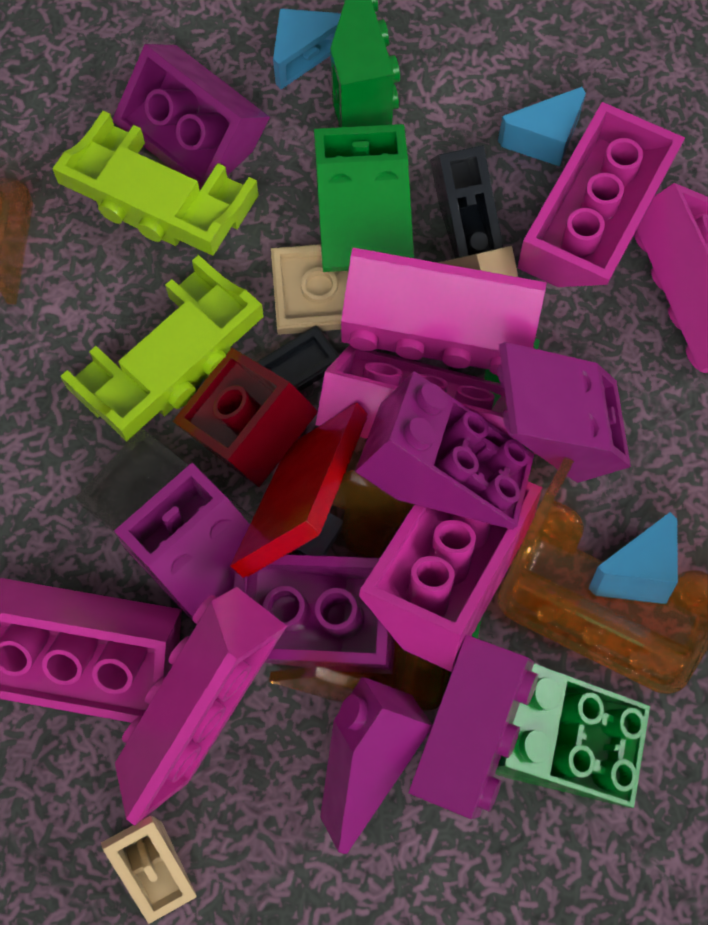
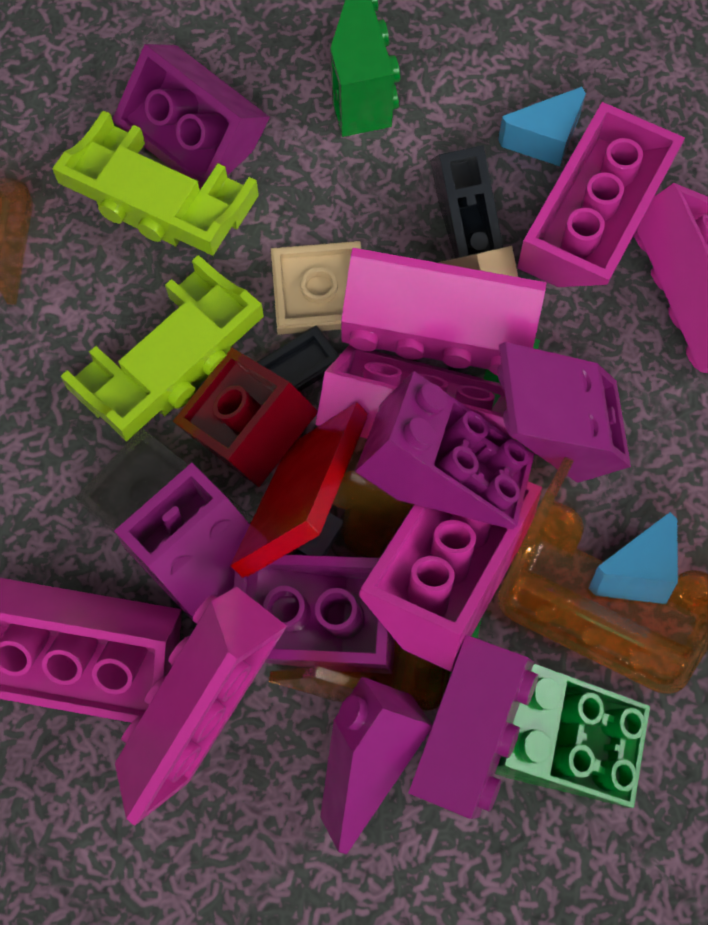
(149, 868): tan slope -> none
(302, 42): dark azure slope -> none
(362, 192): green slope -> none

